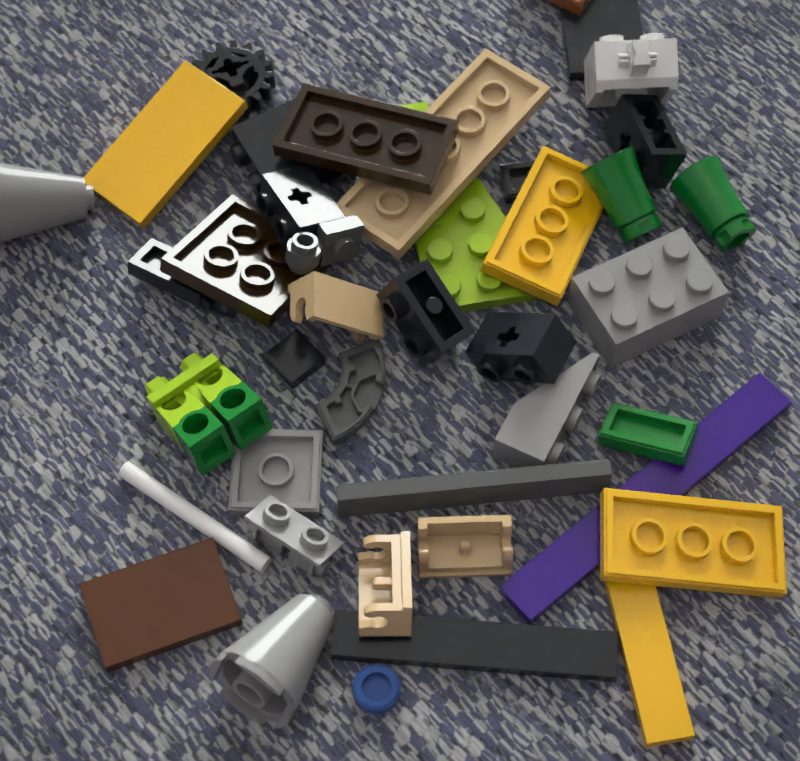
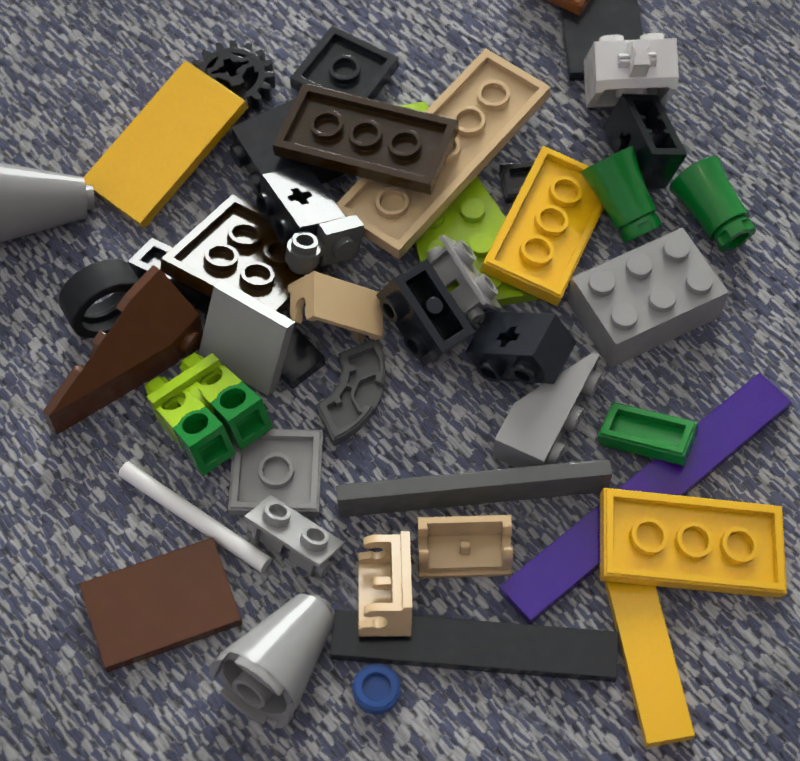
(91, 285): none -> black tyre
(144, 341): none -> reddish brown wedge
(246, 337): none -> light grey tile
(346, 65): none -> black plate
(456, 264): none -> light grey hinge

